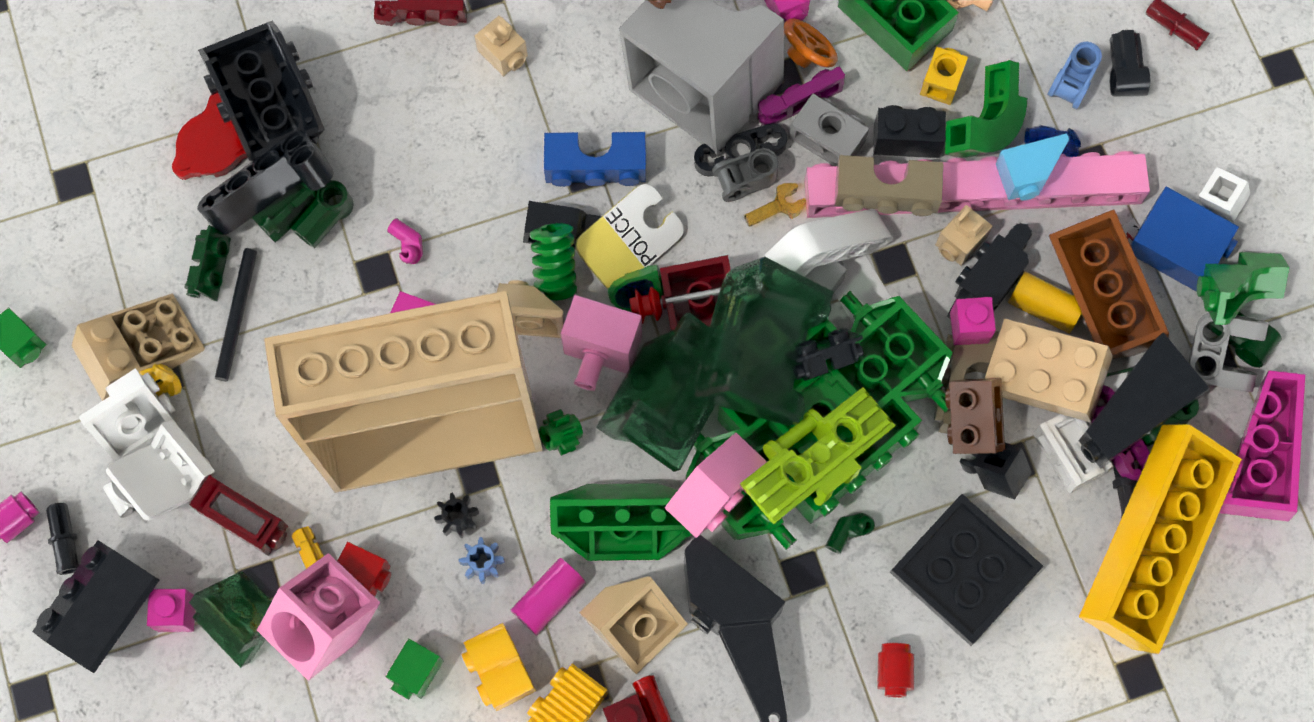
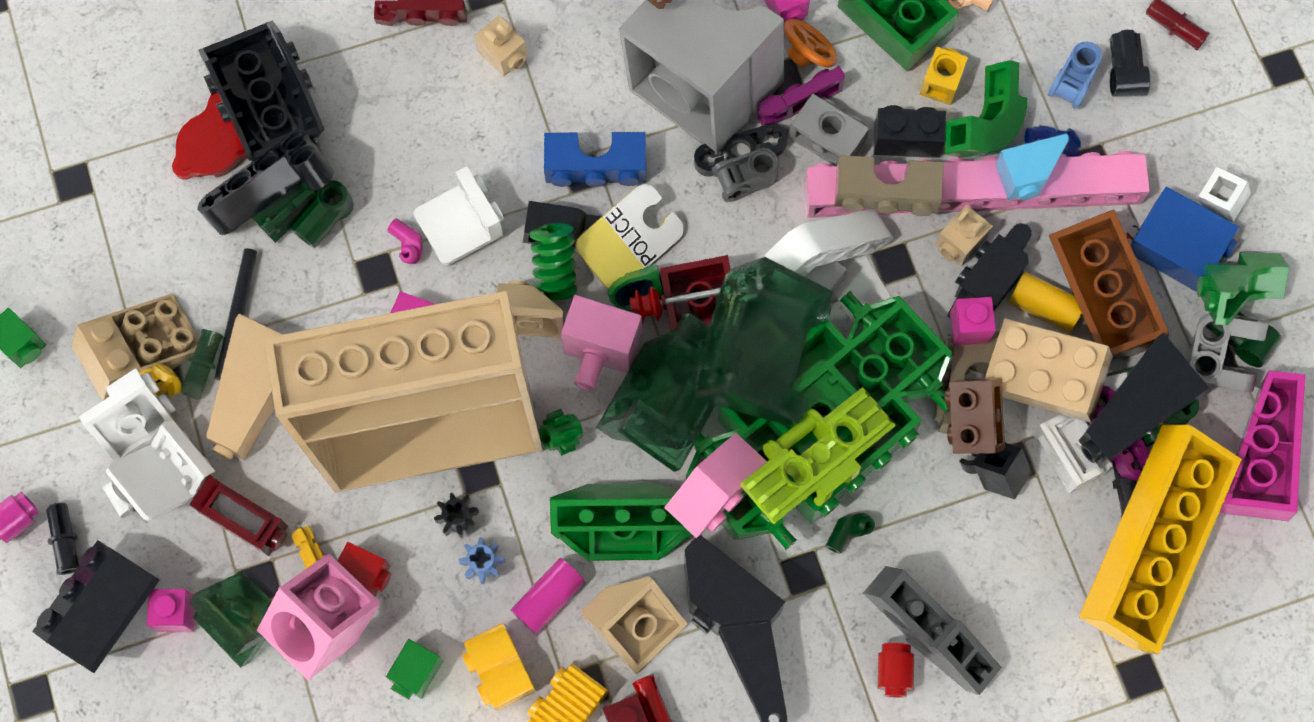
(201, 364): none -> clear green axle
(211, 251): dark green hinge -> none
(244, 391): none -> tan slope
(460, 219): none -> white bracket
(779, 205): clear yellow bar -> none
(838, 347): black hinge -> none
(932, 630): none -> dark grey brick
(966, 569): black plate -> none

